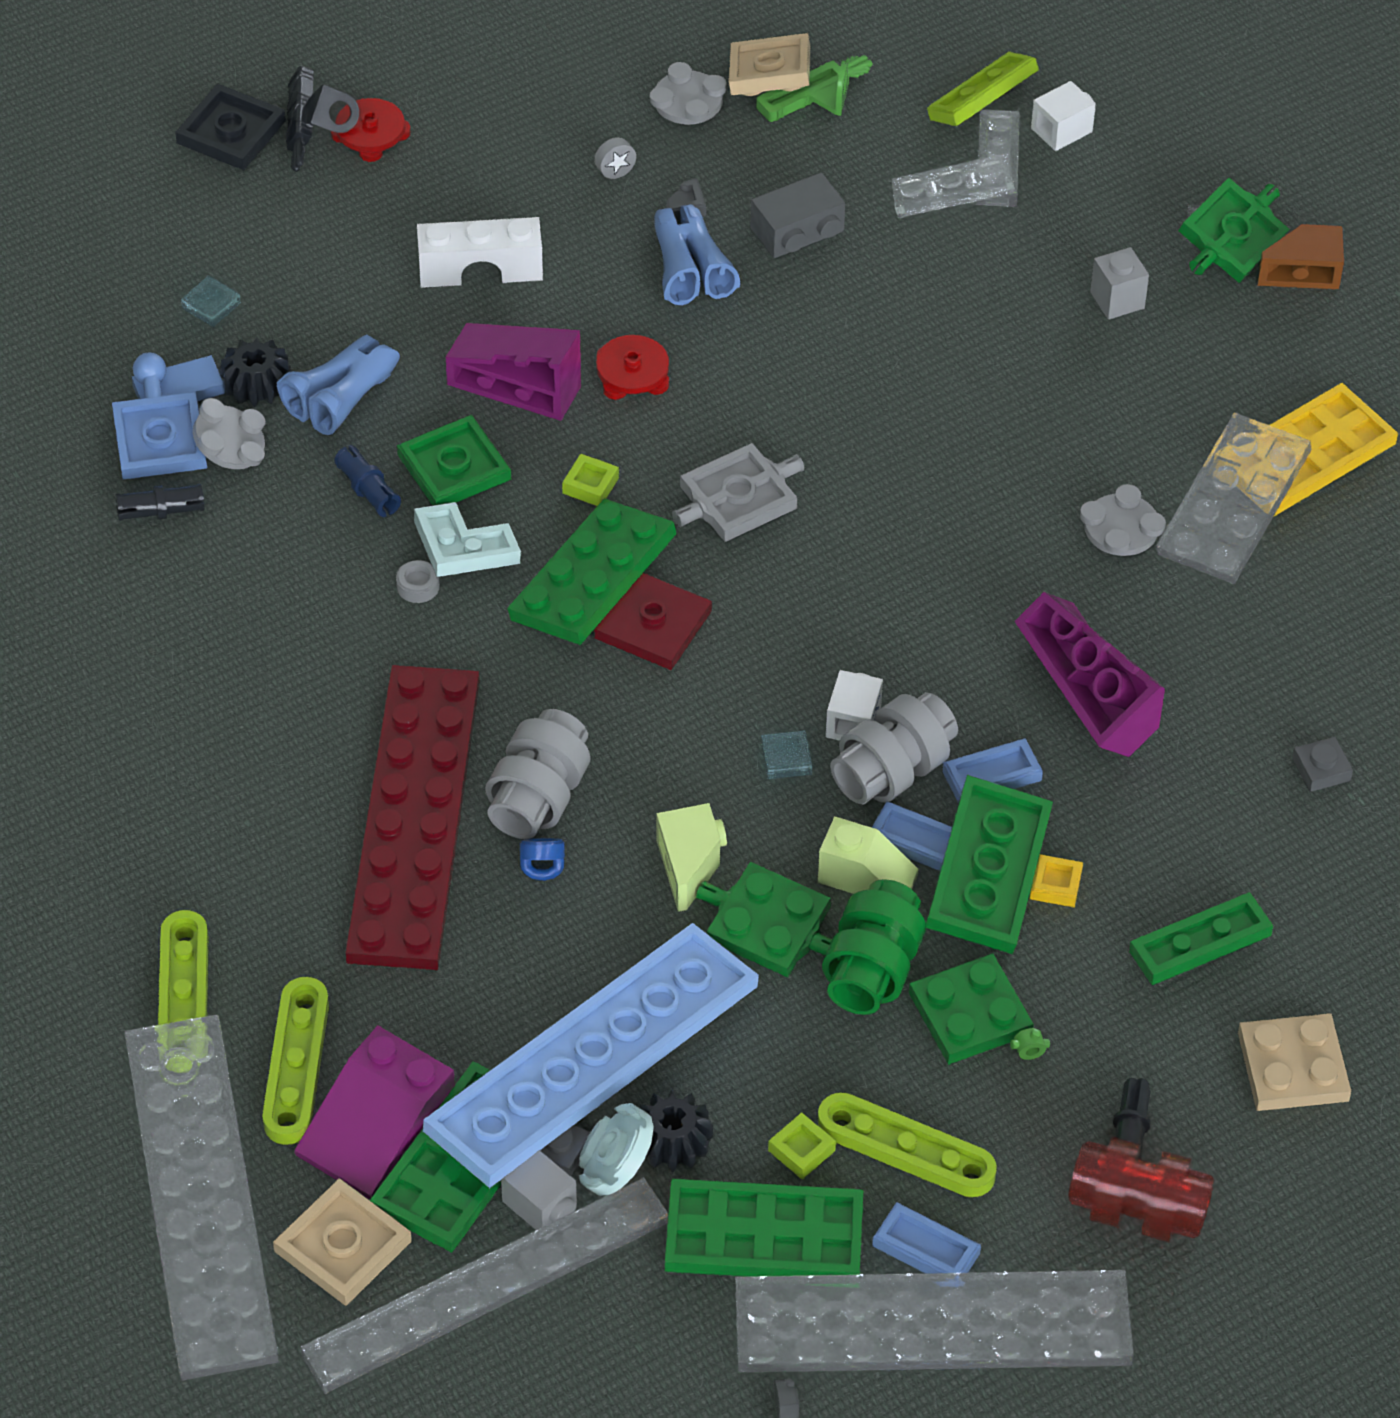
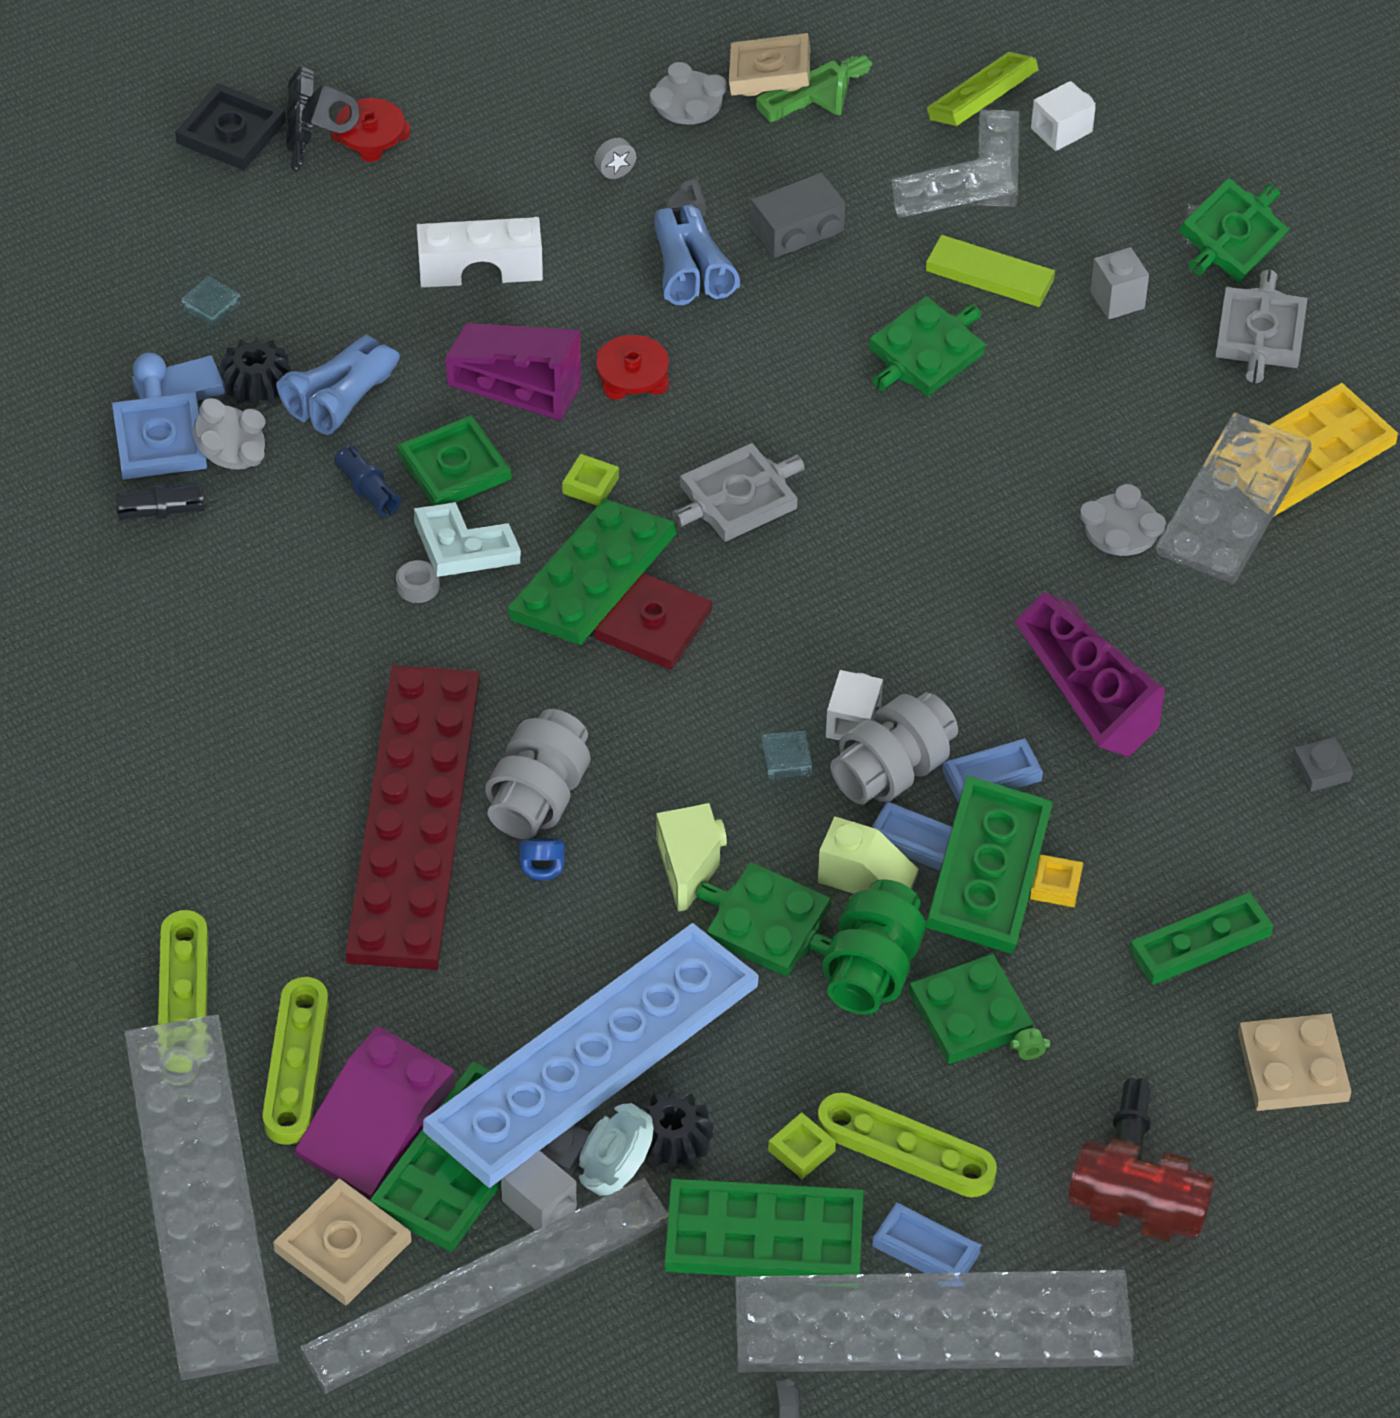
(926, 346): none -> green plate
(990, 270): none -> lime tile
(1261, 327): none -> light grey plate
(1304, 259): dark orange slope -> none

